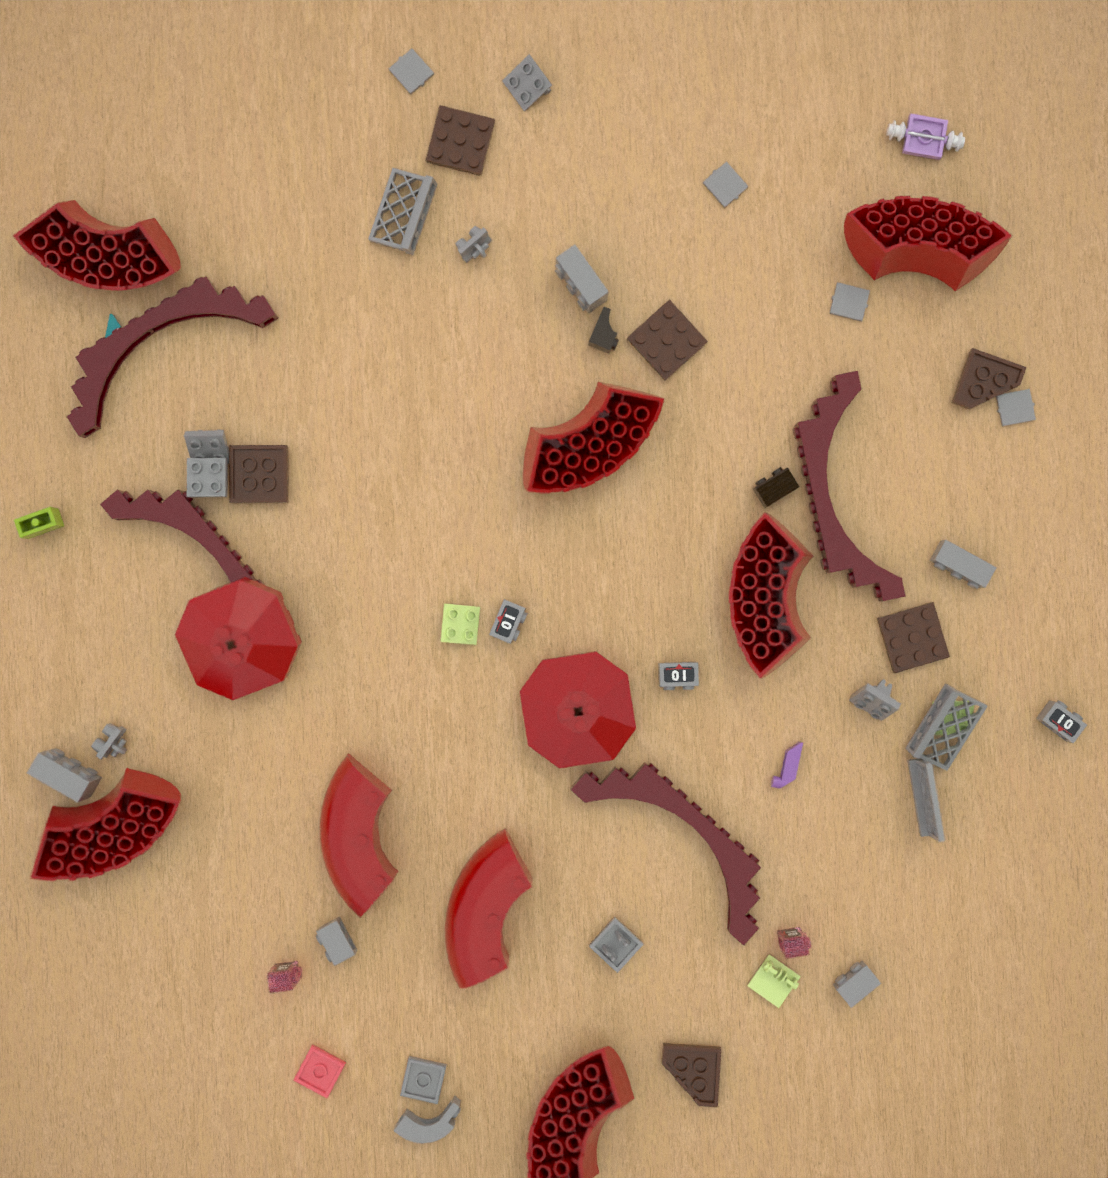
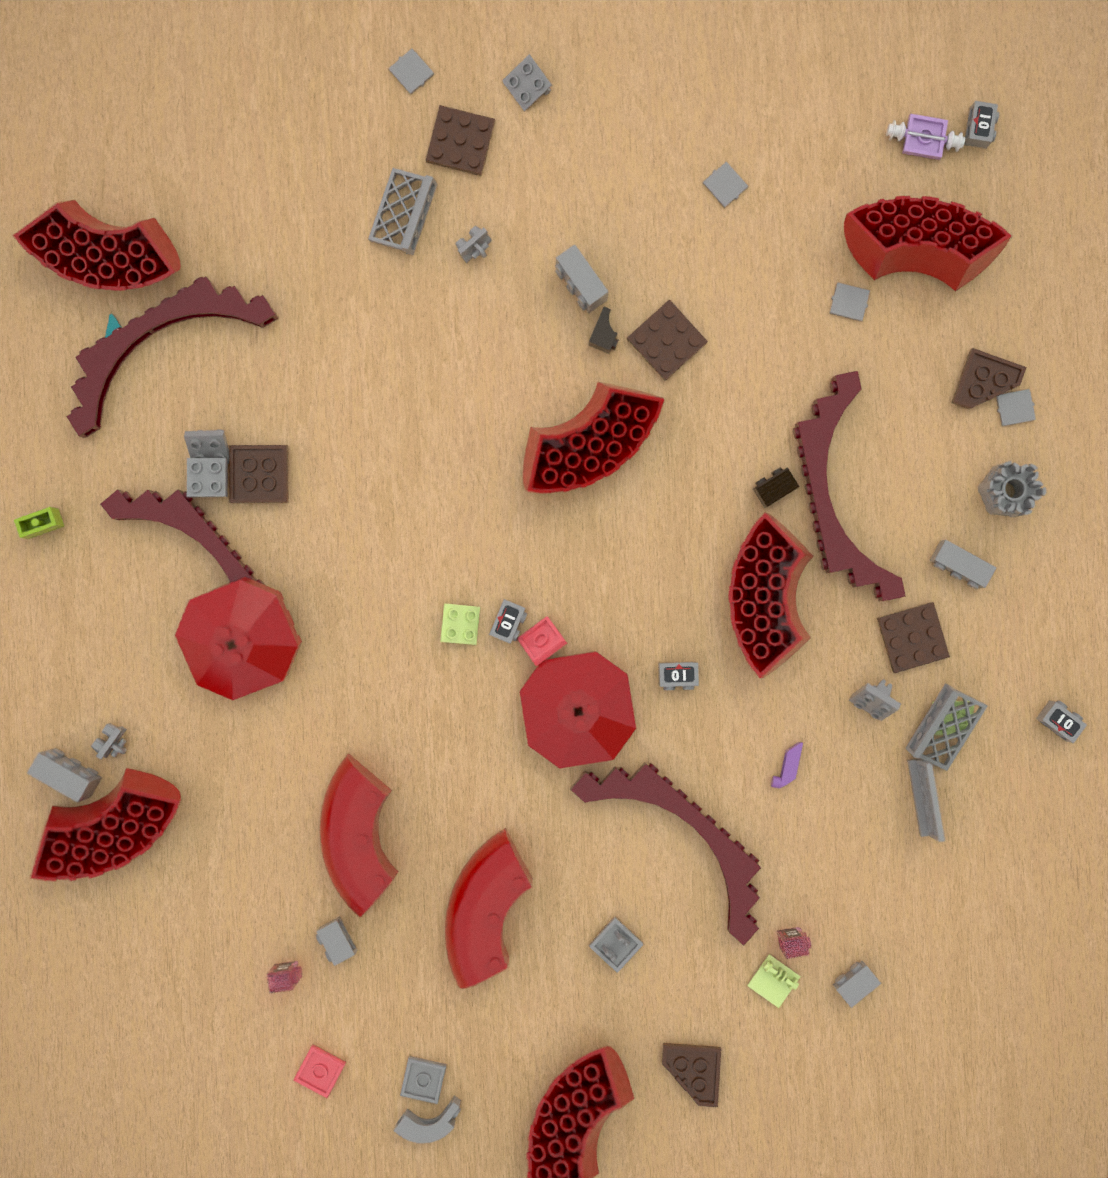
(541, 641): none -> coral tile
(981, 124): none -> light grey brick
(1025, 486): none -> light grey piece

